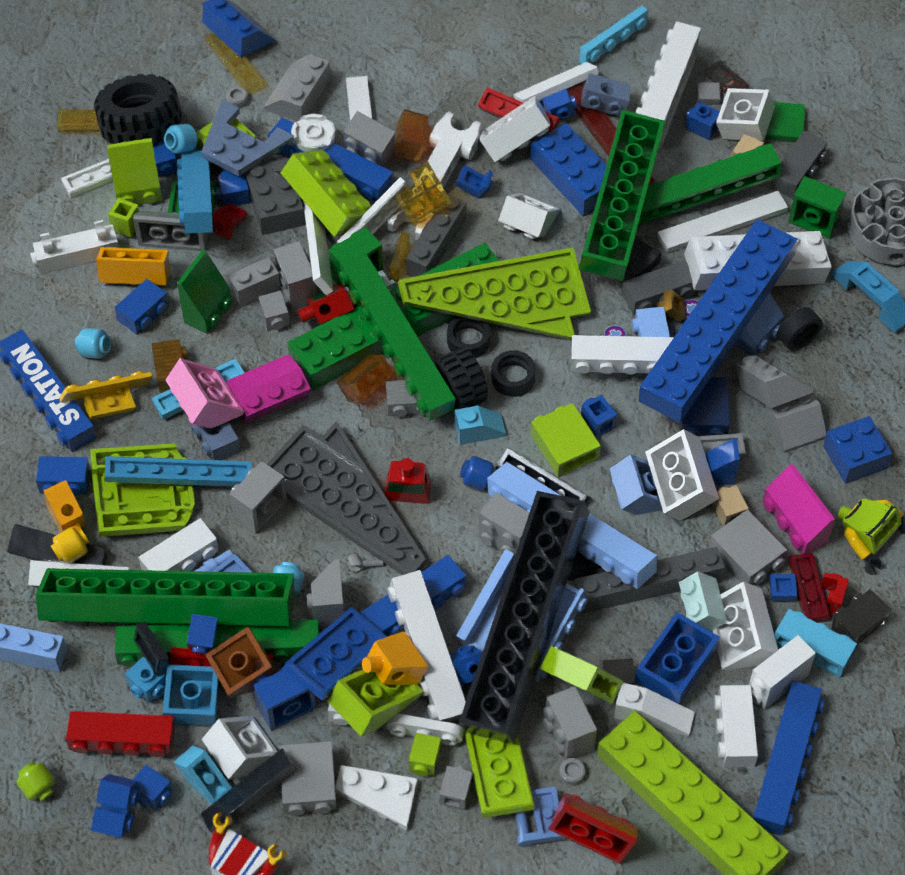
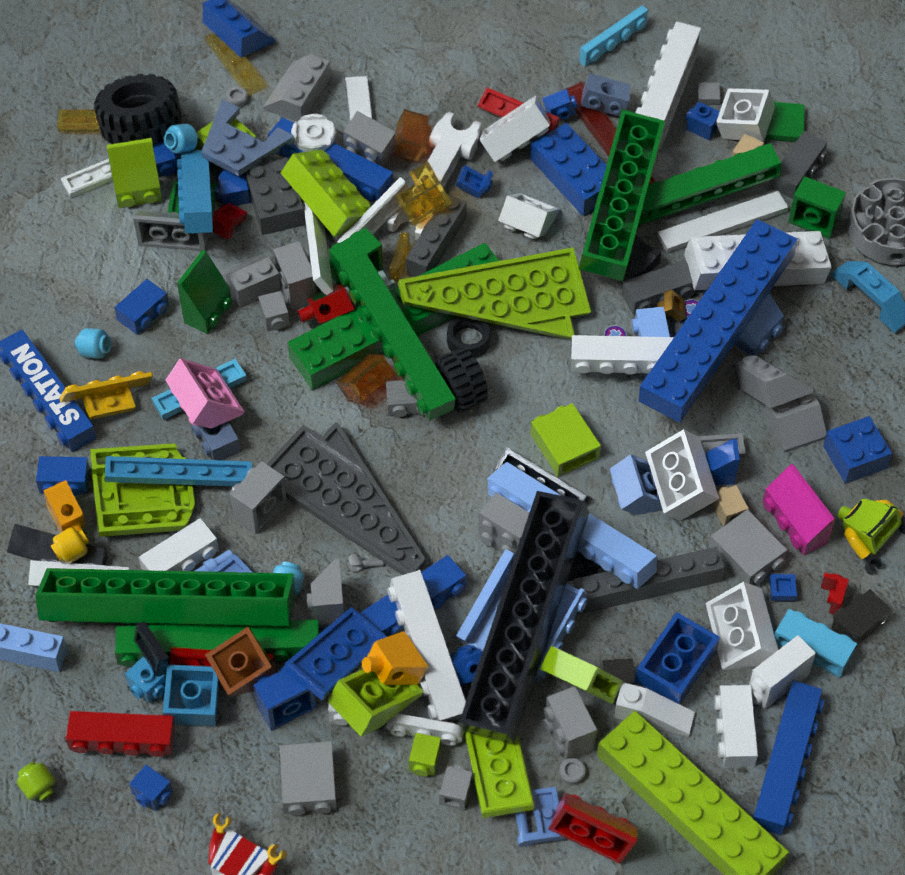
(72, 248): white brick -> none
(116, 800): blue piece -> none
(122, 216): lime brick -> none
(133, 266): light orange brick -> none
(165, 358): pearl gold brick -> none
(202, 634): blue brick -> none
(202, 774): medium azure slope -> none
(238, 745): white slope -> none
(250, 789): black slope -> none
(269, 388): dark pink slope -> none
(382, 792): white wing -> none
(408, 482): red torso -> none
(475, 472): blue head -> none
(478, 424): medium azure slope -> none
(518, 358): black tyre -> none
(557, 83): white tile -> none
(599, 415): blue brick -> none
(703, 601): light aqua brick -> none
(710, 410): dark blue brick -> none
(725, 76): clear smoke tile -> none
(800, 328): black tyre -> none
(809, 587): dark red tile -> none

